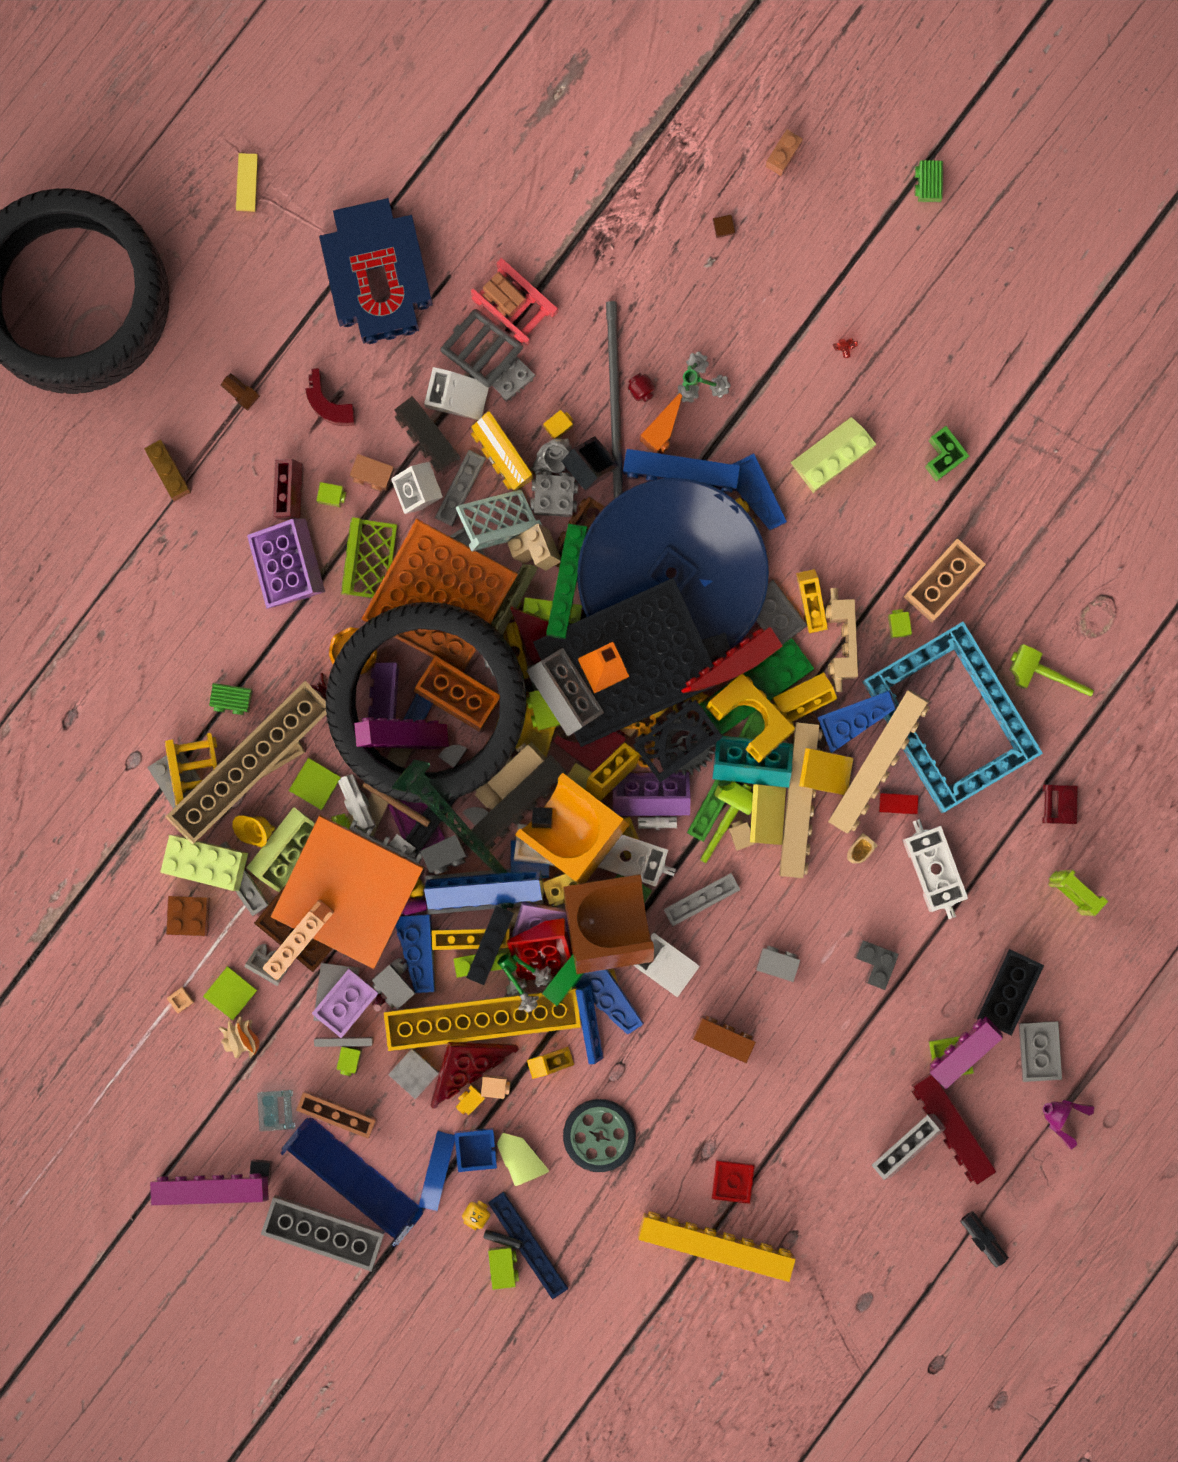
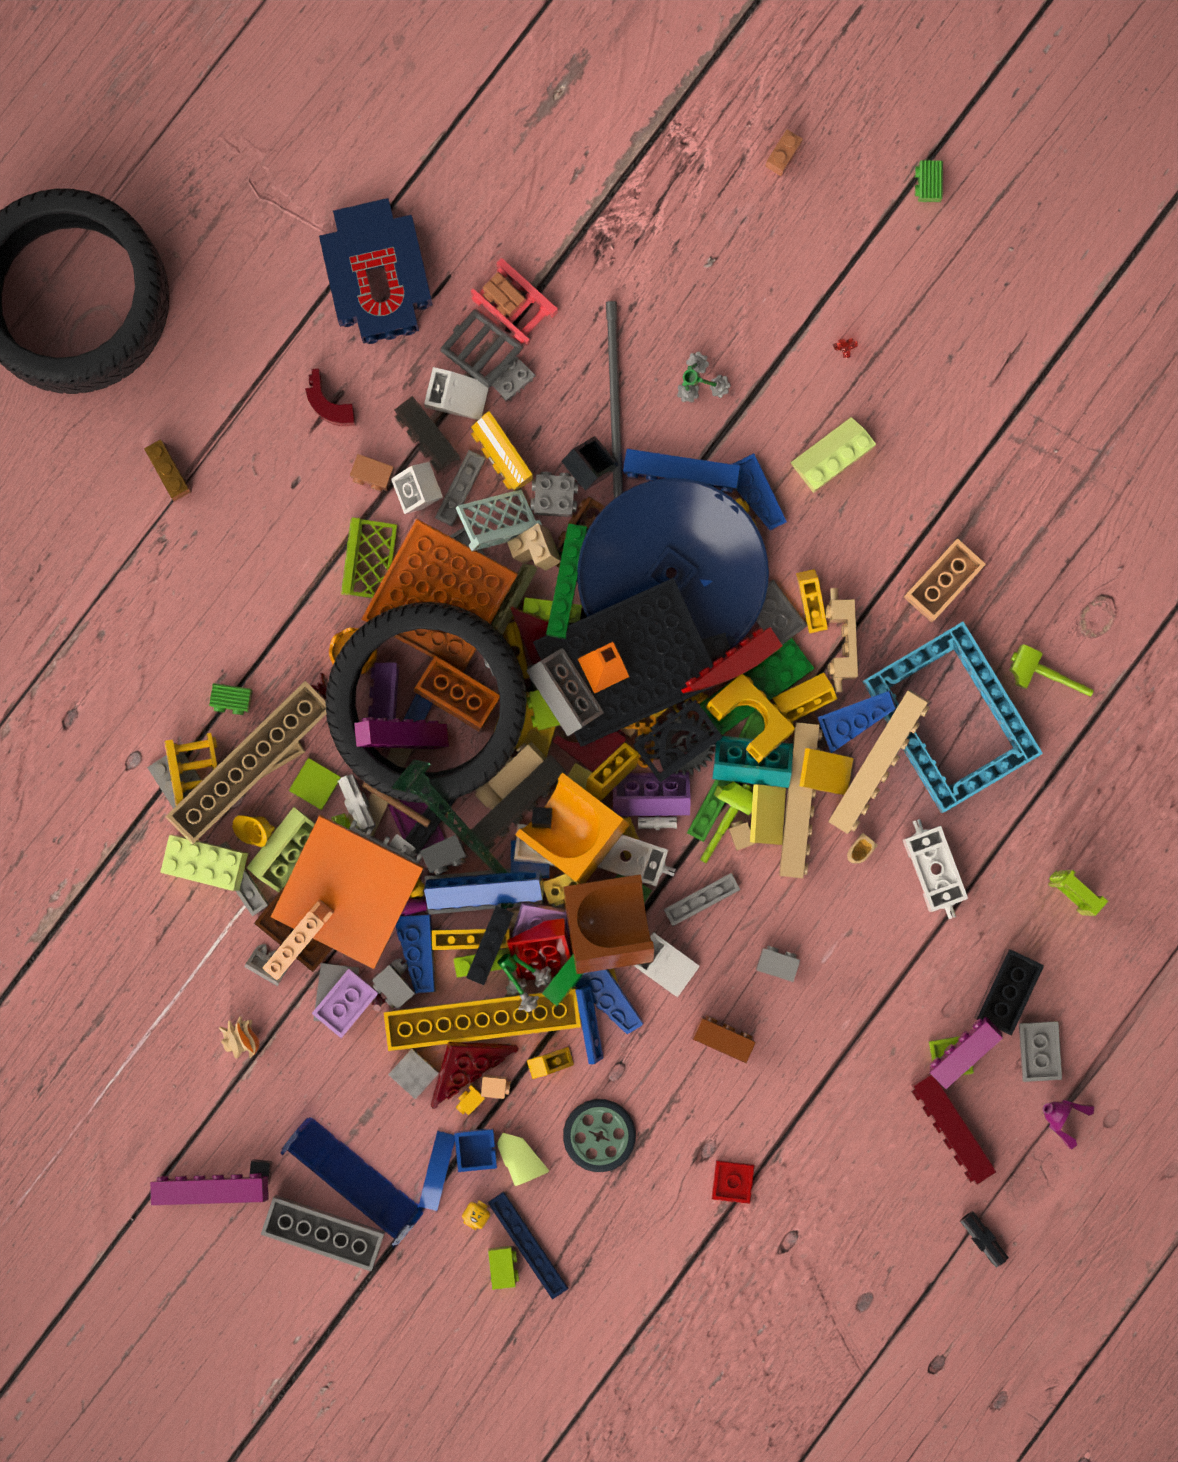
(180, 1000): light nougat tile -> none
(187, 916): dark orange brick -> none
(230, 993): lime tile -> none
(243, 394): reddish brown piece -> none
(247, 182): light yellow tile -> none
(269, 1111): clear light blue plate -> none
(286, 563): medium lavender slope -> none
(287, 489): dark red brick -> none
(331, 494): lime brick -> none
(336, 1114): nougat brick -> none
(344, 1041): light grey tile -> none
(348, 1060): lime brick -> none
(453, 754): light grey brick -> none
(475, 814): light grey tile -> none
(503, 1239): black piece -> none
(551, 455): light grey hair -> none
(558, 424): yellow brick -> none
(641, 387): dark red head -> none
(659, 432): orange slope -> none
(716, 1247): yellow brick -> none
(723, 226): reddish brown tile -> none
(881, 961): dark grey brick -> none
(898, 803): red tile -> none
(899, 624): lime brick -> none
(908, 1146): light grey brick -> none
(950, 454): bright green brick -> none
(1066, 804): dark red plate -> none

